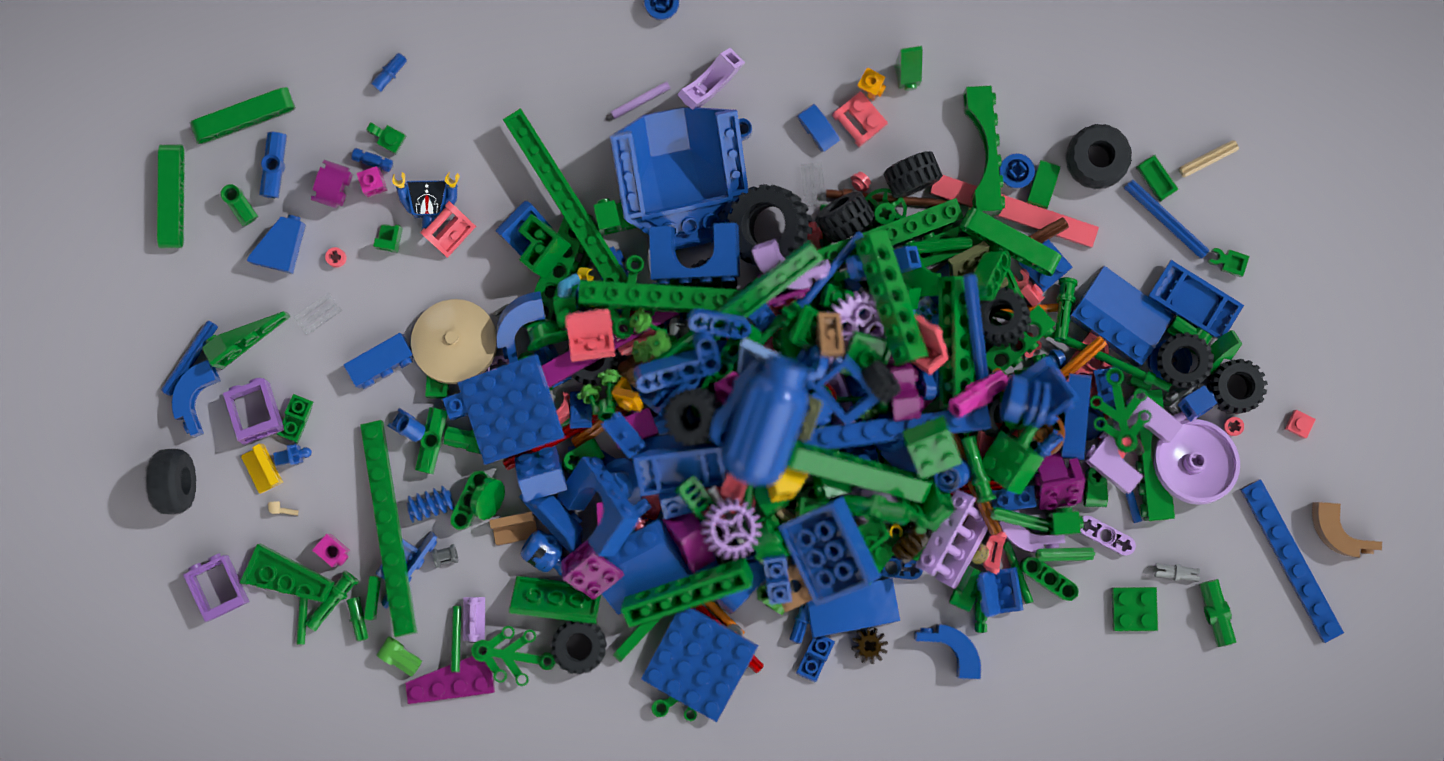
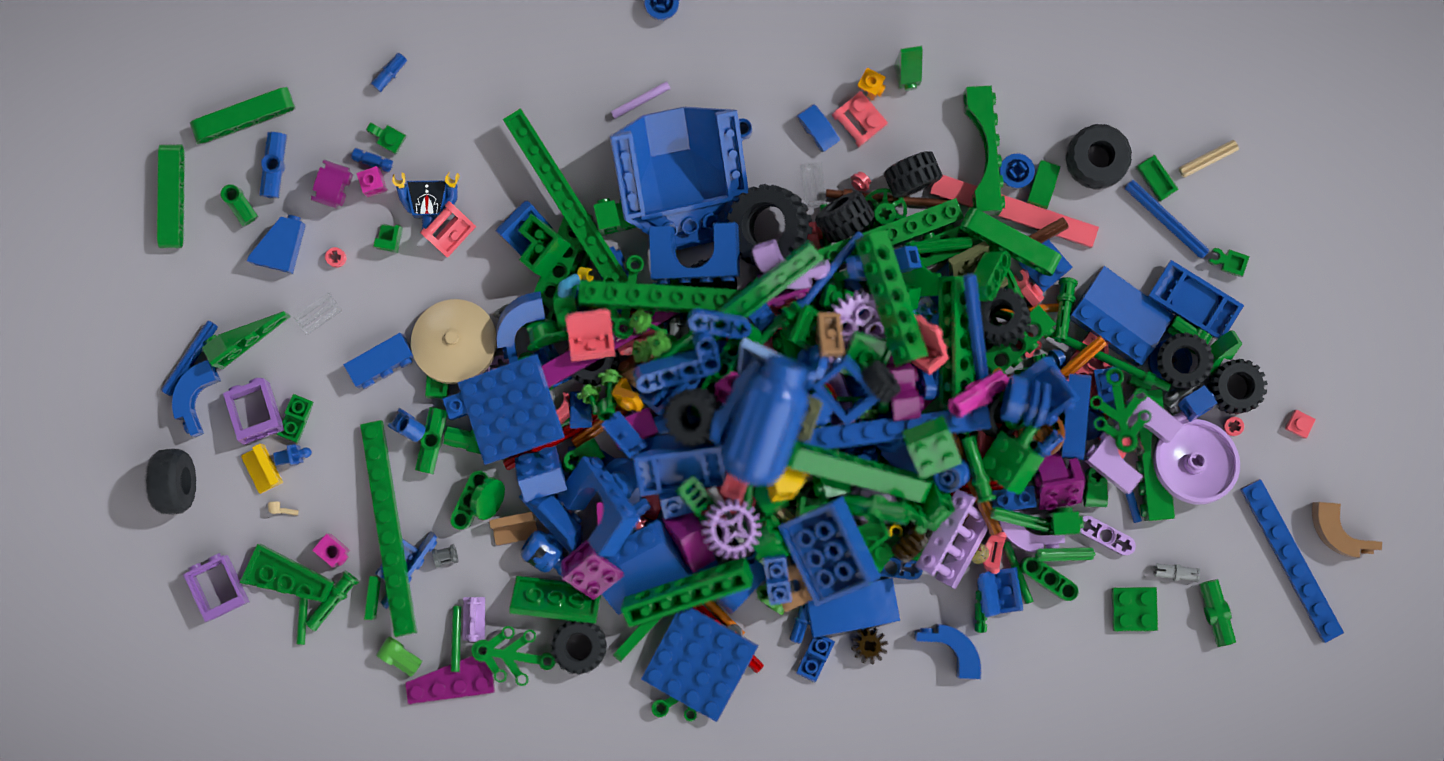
(357, 618): green axle -> none
(430, 503): blue piece -> none
(712, 80): lavender arch -> none
(965, 593): green piece -> none

